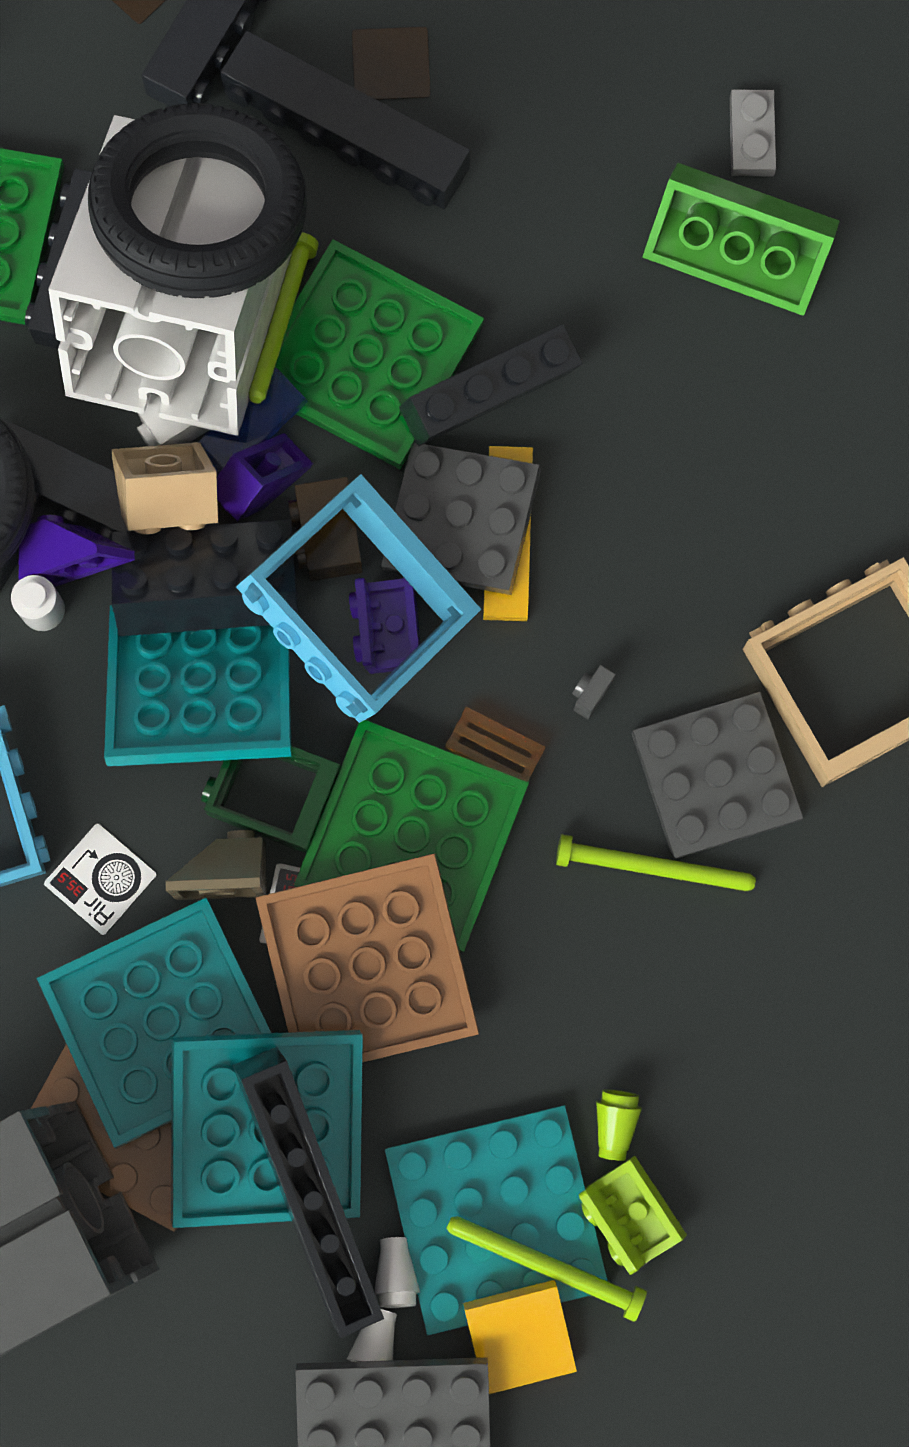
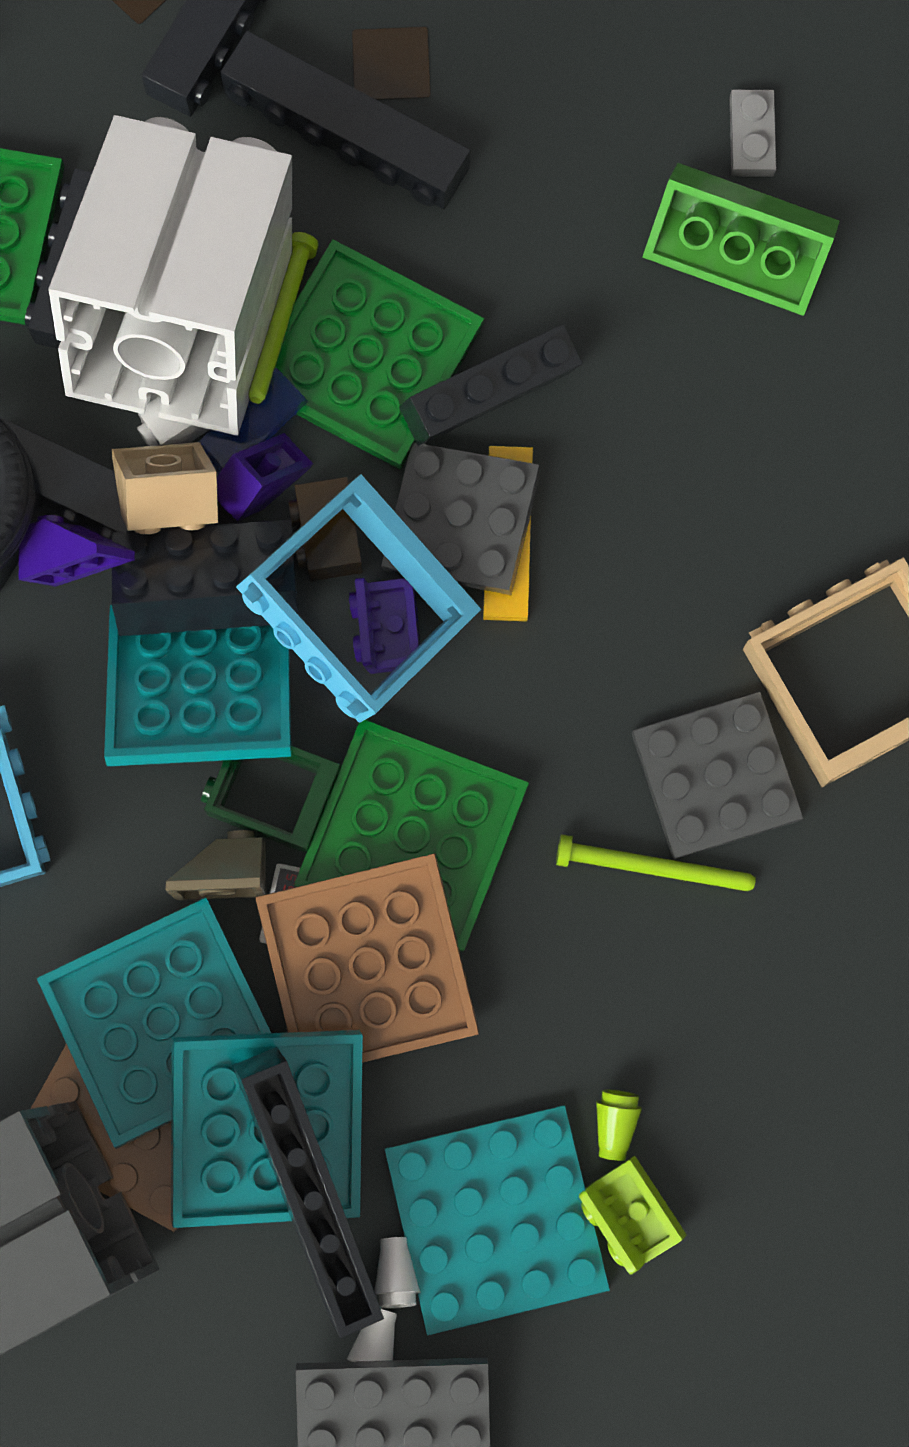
(38, 603): white brick -> none
(100, 879): white sticker -> none
(191, 133): black tyre -> none
(500, 730): clear orange tile -> none
(521, 1336): yellow tile -> none
(549, 1266): lime bar -> none
(591, 691): dark grey plate -> none

